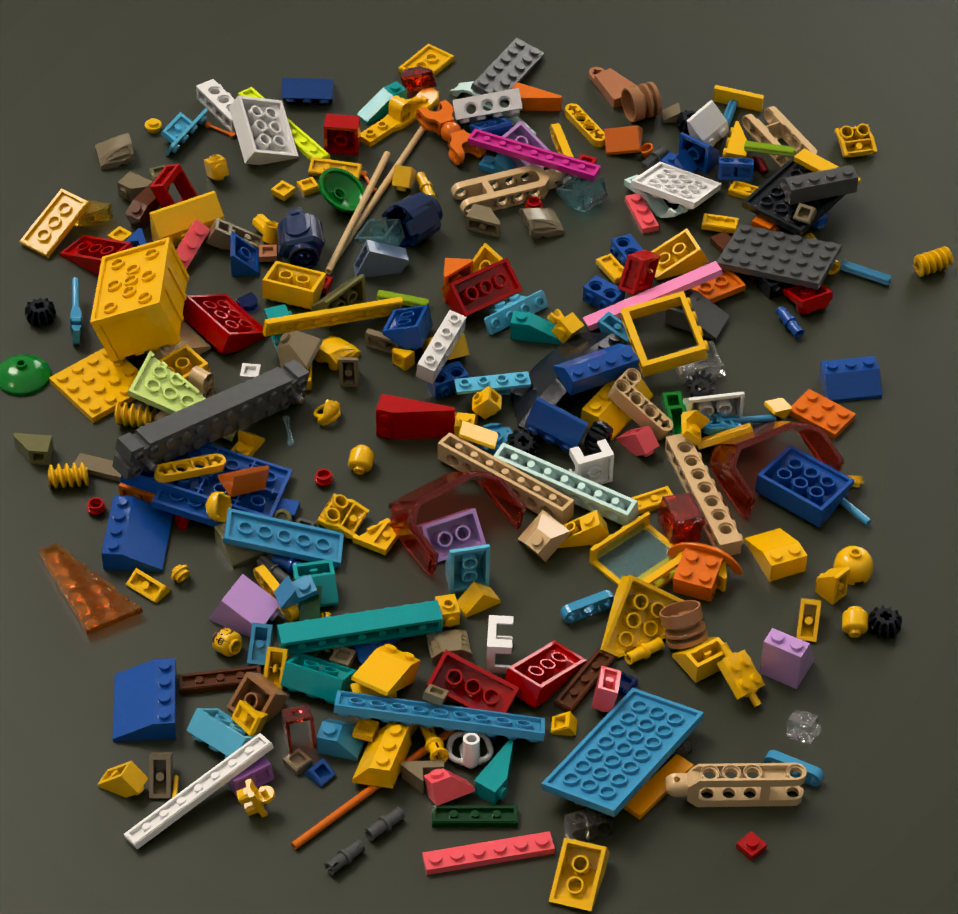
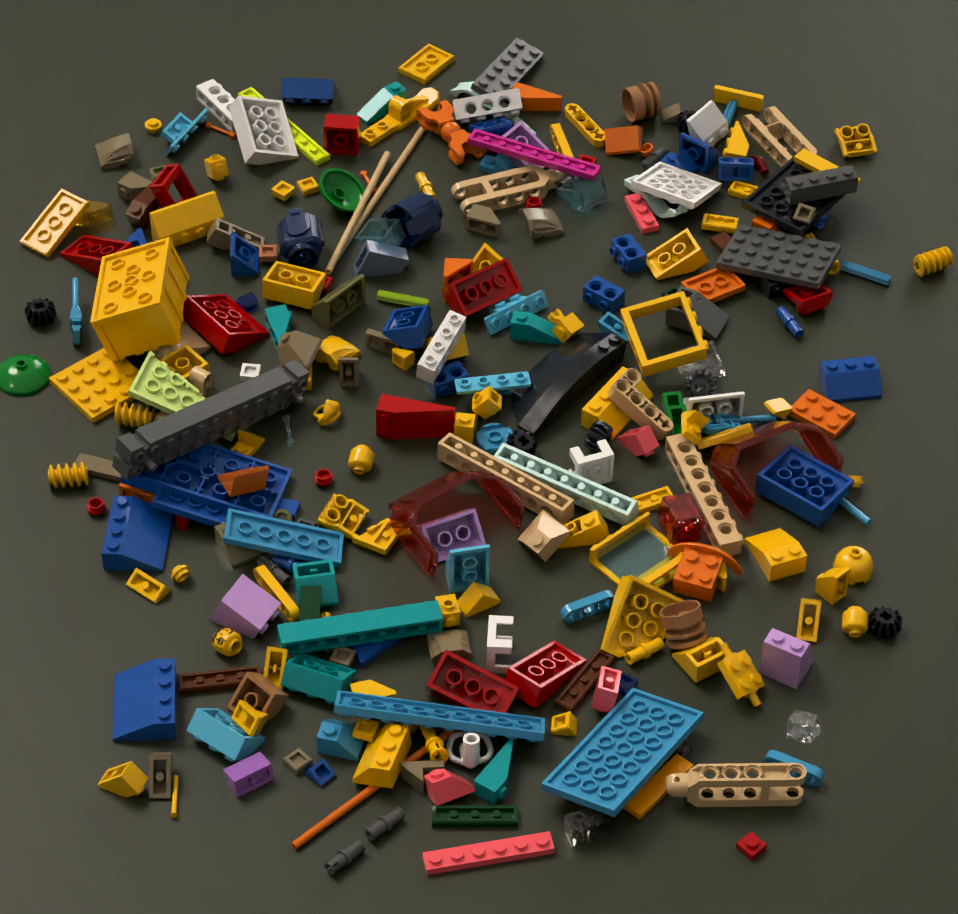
(34, 447): olive slope -> none
(87, 593): clear orange wing -> none
(120, 234): yellow plate -> none
(168, 471): yellow beam -> none
(192, 242): coral plate -> none
(198, 791): white tile -> none
(217, 506): yellow hair -> none
(255, 799): yellow hips -> none
(260, 638): dark azure slope -> none
(266, 228): yellow piece -> none
(287, 719): clear red piece -> none
(293, 592): dark azure slope -> none
(319, 165): yellow tile -> none
(331, 316): yellow tile -> none
(387, 670): yellow slope -> none
(403, 177): yellow slope -> none
(418, 78): clear red slope -> none
(435, 695): dark tan plate -> none
(478, 435): yellow slope -> none
(555, 425): blue slope -> none
(579, 874): yellow slope -> none
(596, 368): blue slope -> none
(609, 84): nougat piece -> none
(611, 267): yellow plate -> none
(636, 272): red window -> none
(670, 287): bright pink tile -> none
(769, 148): lime axle -> none

